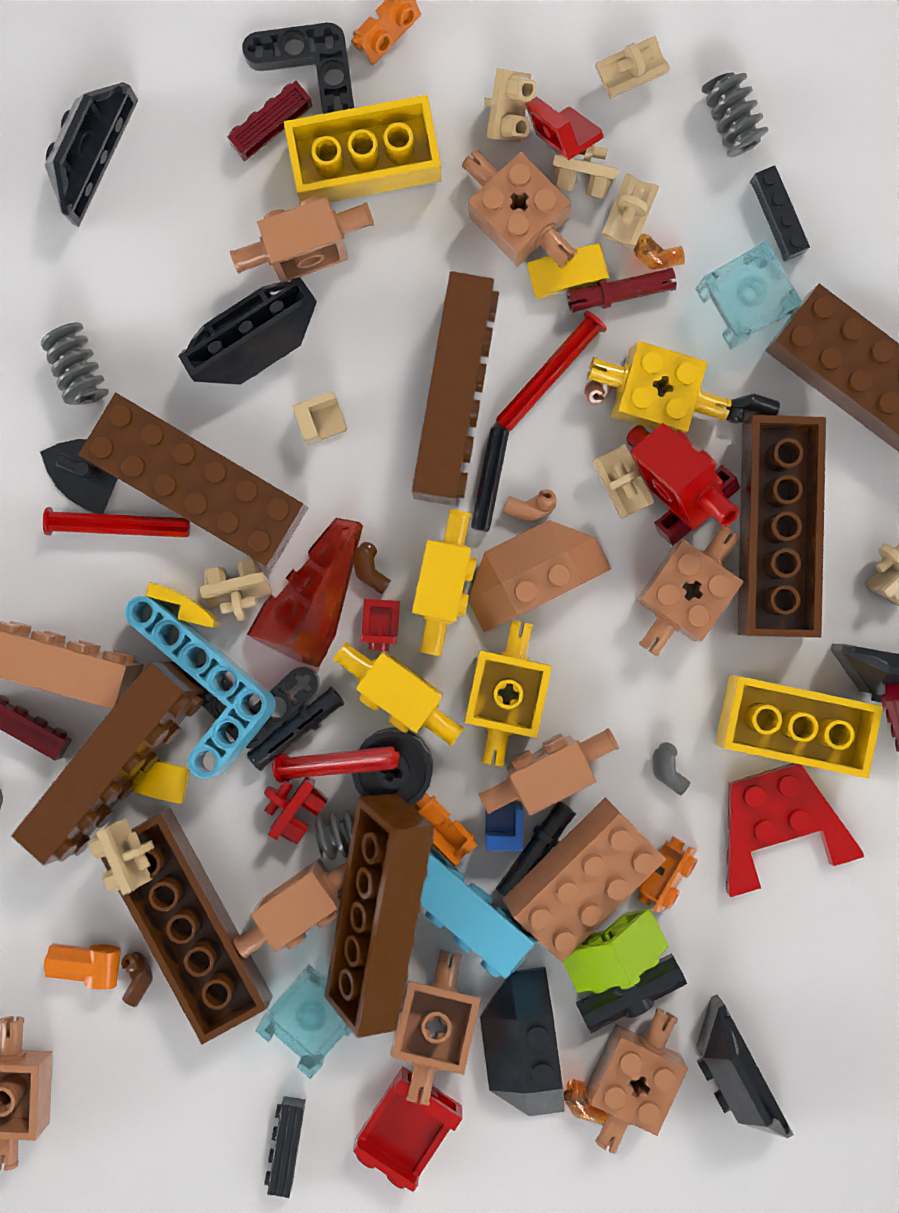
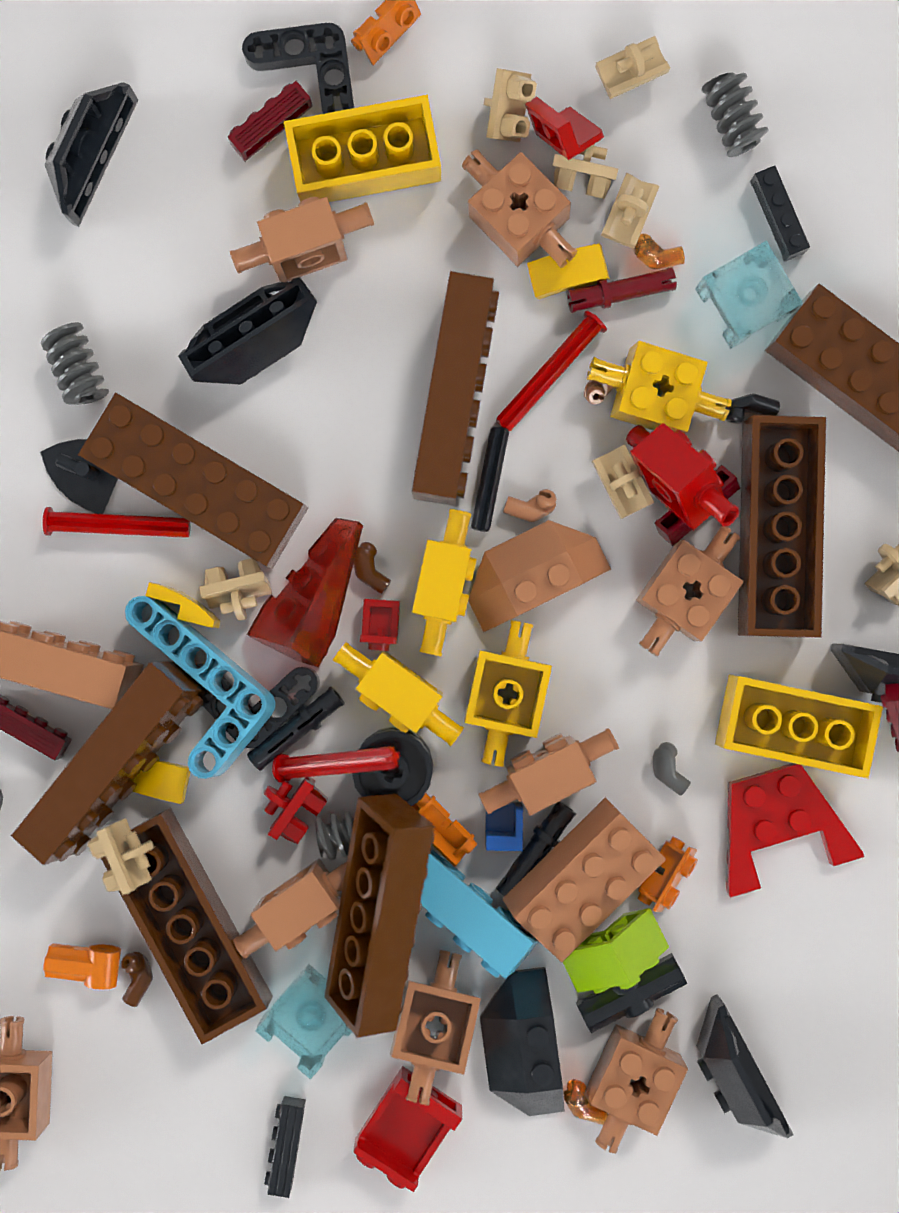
(320, 418): tan panel -> none

